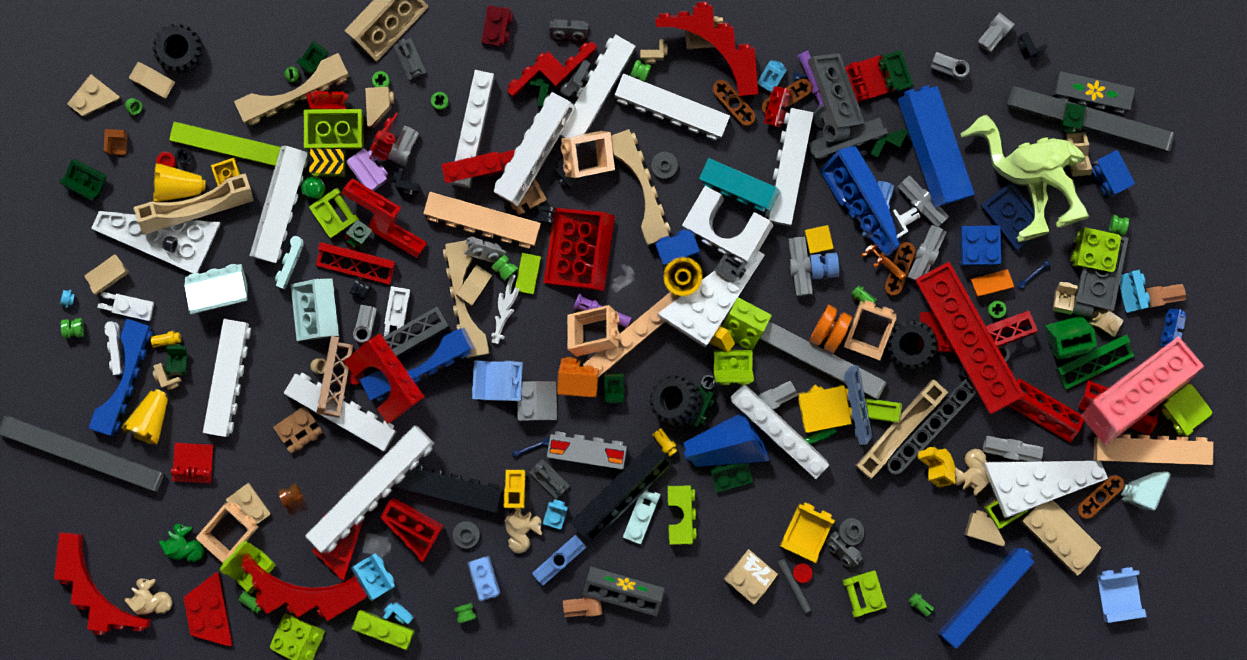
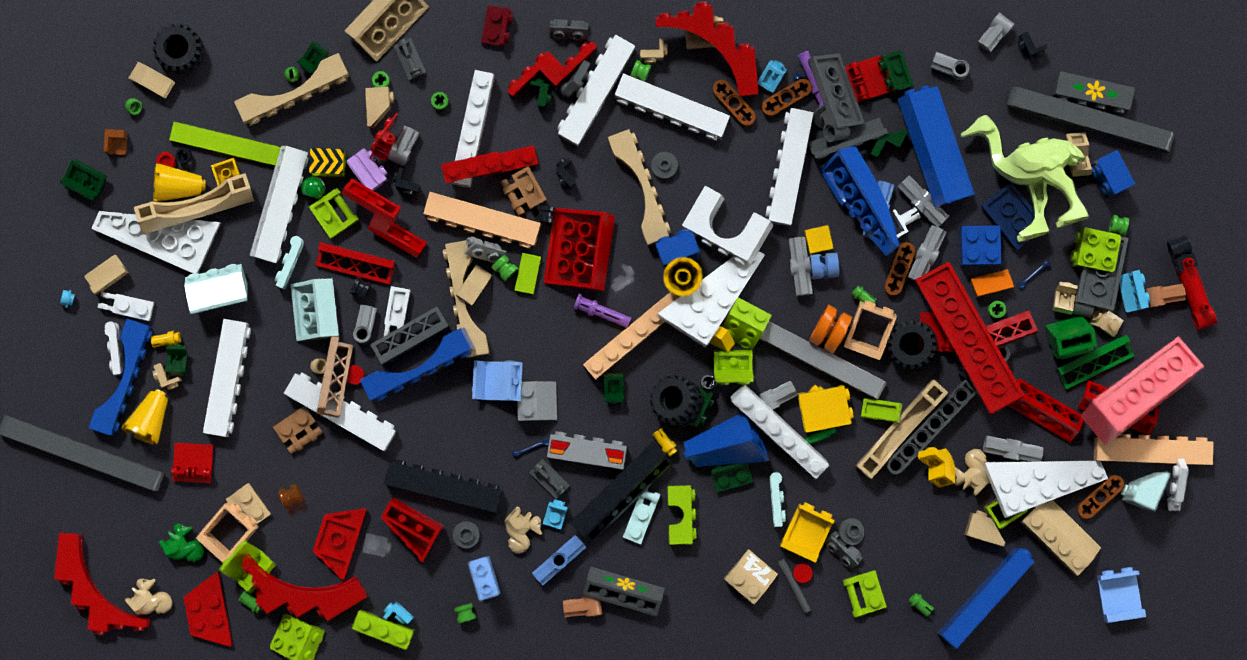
(72, 328): bright green wheel -> none
(92, 96): tan wing -> none
(170, 244): black hinge -> none
(323, 100): red hinge -> none
(334, 129): lime brick -> none
(357, 235): dark green bracket -> none
(370, 489): white brick -> none
(373, 576): medium azure bracket -> none
(403, 389): red arch -> none
(503, 306): white piece -> none
(514, 489): yellow brick -> none
(534, 148): white brick -> none
(575, 330): light nougat window -> none
(577, 379): orange brick -> none
(603, 150): light nougat window -> none
(730, 268): black bracket -> none
(739, 184): teal brick -> none
(776, 499): none -> light aqua plate
(778, 98): red hinge -> none
(859, 409): sand blue plate -> none
(884, 260): orange piece -> none
(1073, 117): dark green bracket -> none
(1174, 319): blue hinge -> none
(1177, 487): none -> white hinge
(1185, 264): none -> red piece
(1185, 410): lime bracket -> none

